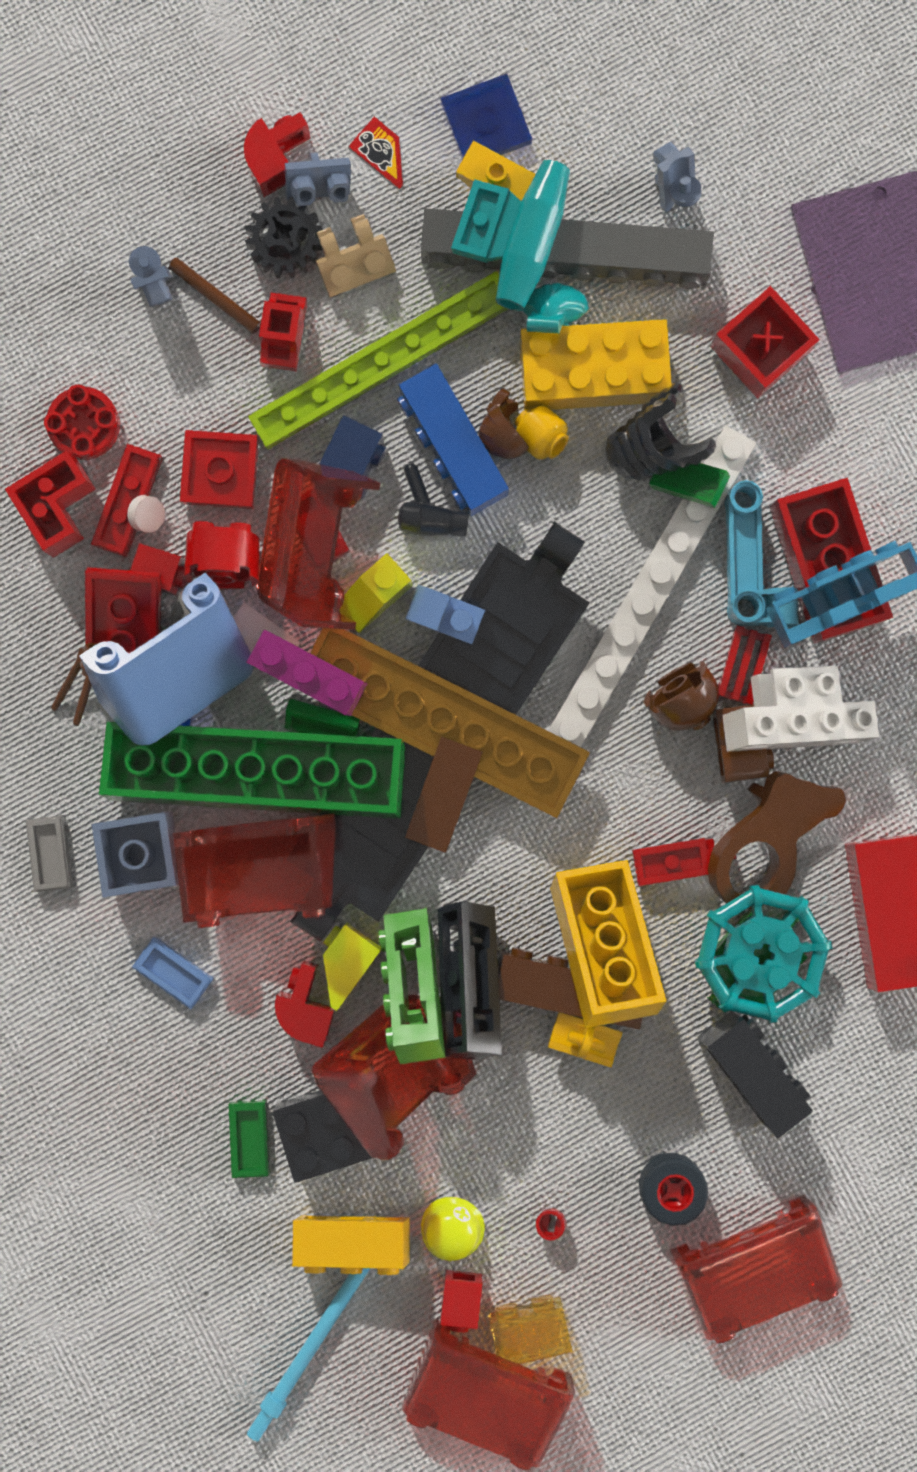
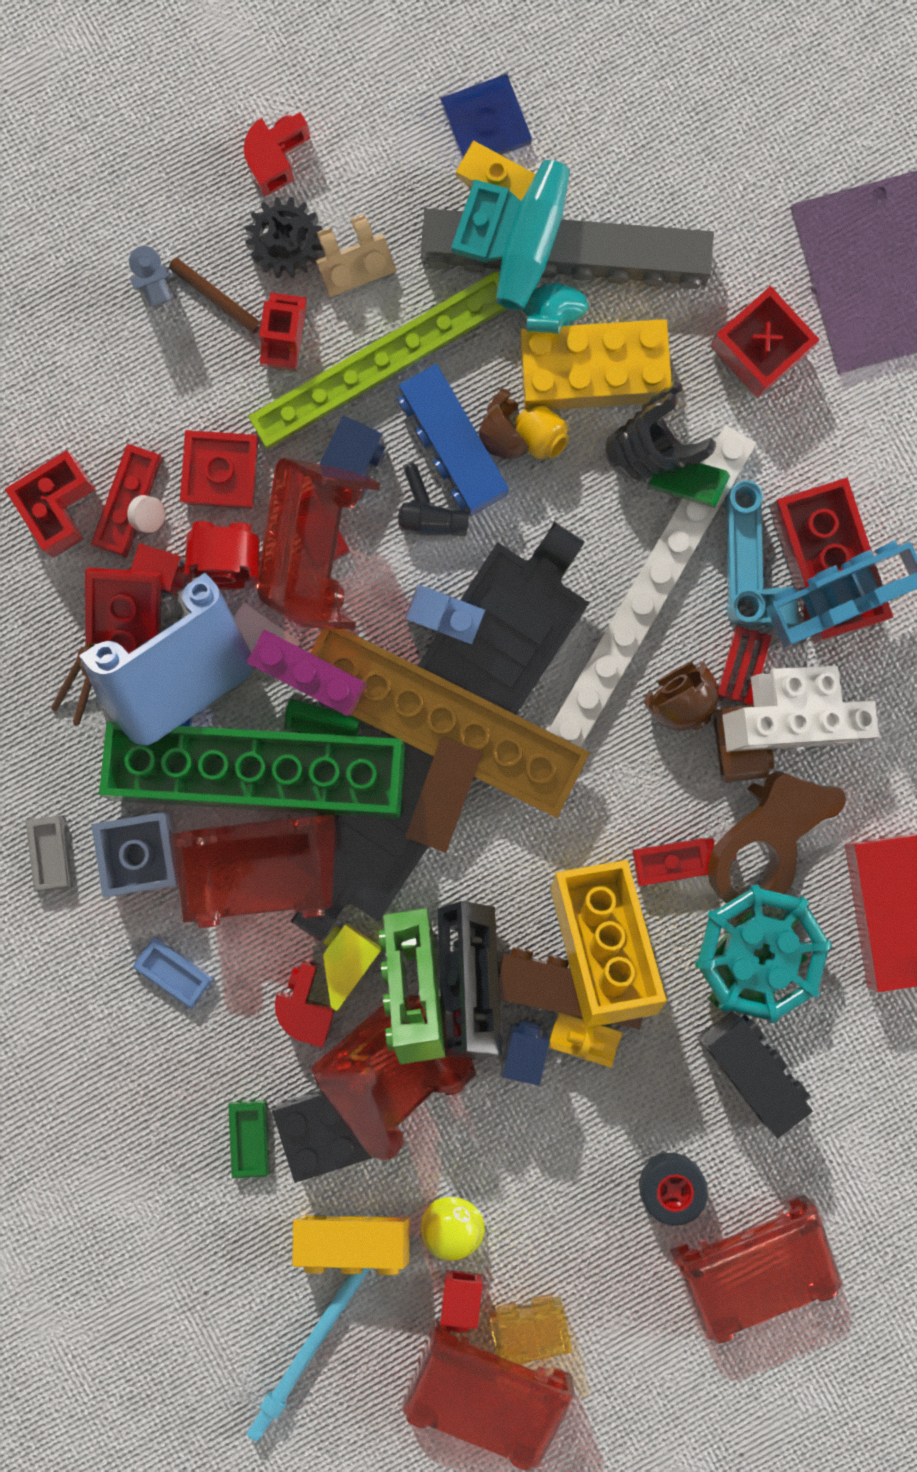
(82, 422): red tile -> none
(318, 179): sand blue hips -> none
(375, 592): neon yellow slope -> none
(380, 149): sticker -> none
(525, 1052): none -> dark blue brick
(543, 1223): red hinge -> none
(676, 177): sand blue hips -> none

